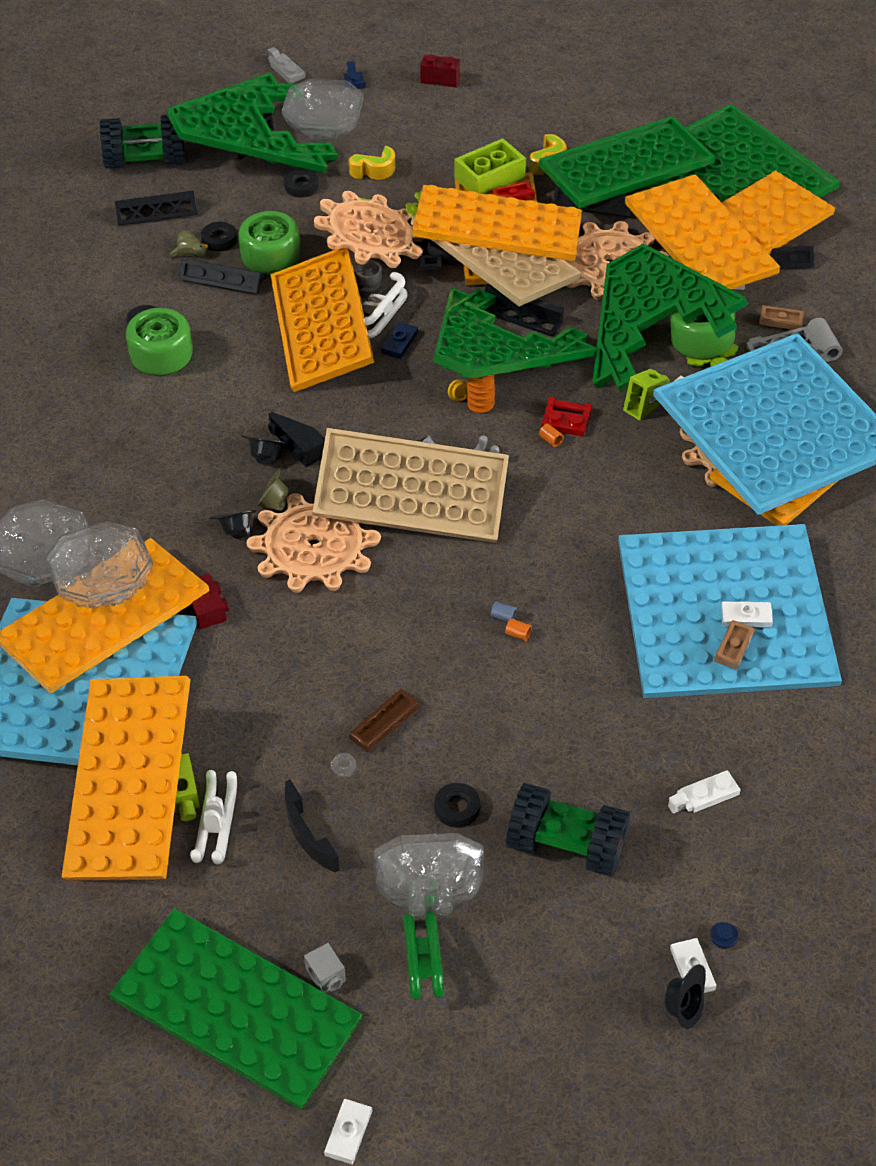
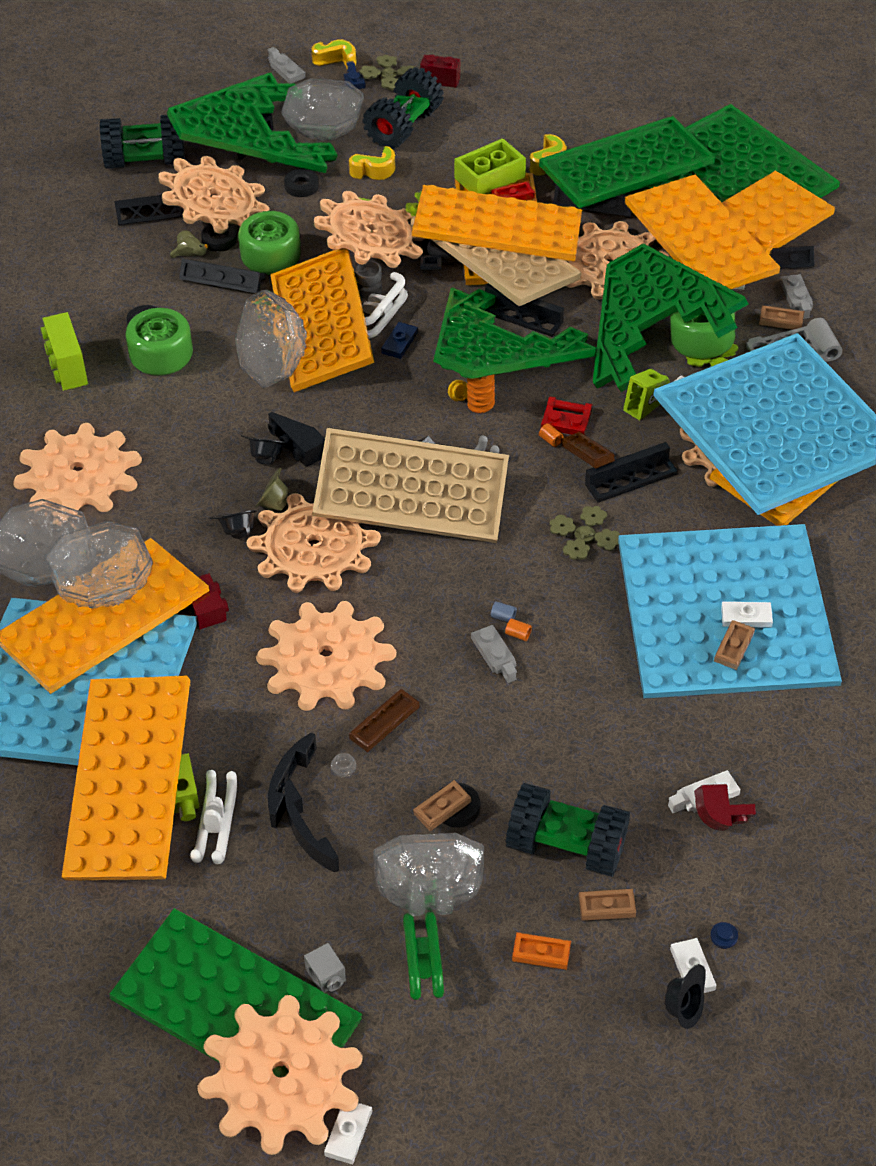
(63, 351): none -> lime brick
(101, 474): none -> light nougat plate
(196, 184): none -> light nougat plate
(269, 338): none -> clear rock
(272, 1102): none -> light nougat plate
(298, 754): none -> black slope
(331, 676): none -> light nougat plate
(333, 52): none -> yellow animal
(388, 74): none -> olive plant
(391, 119): none -> black plate
(442, 805): none -> medium nougat plate
(495, 652): none -> light grey hinge
(541, 951): none -> orange plate
(584, 534): none -> olive plant
(587, 450): none -> reddish brown plate
(607, 904): none -> medium nougat plate
(627, 468): none -> black fence
(715, 809): none -> dark red brick
(797, 294): none -> light grey hinge

